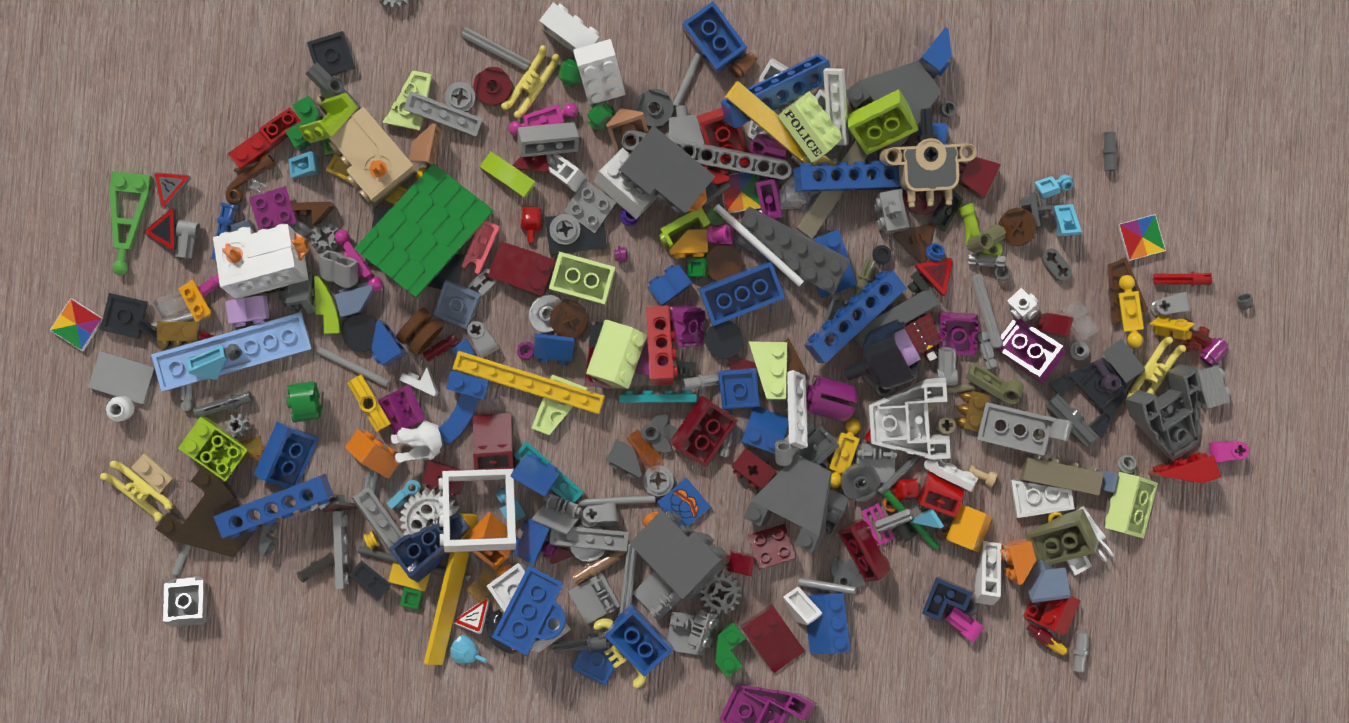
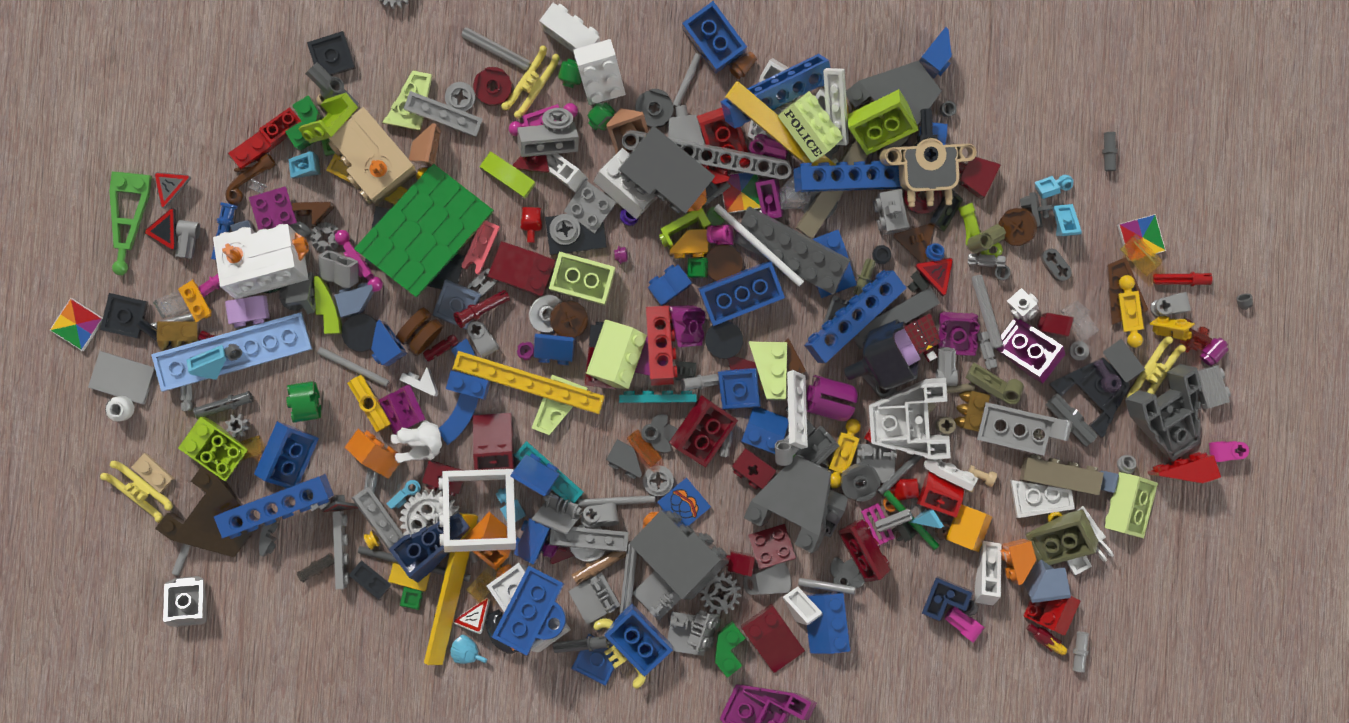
(474, 311): none -> dark red pin
(557, 114): none -> light grey gear
(770, 581): none -> light grey piece
(1141, 255): none -> clear yellow slope

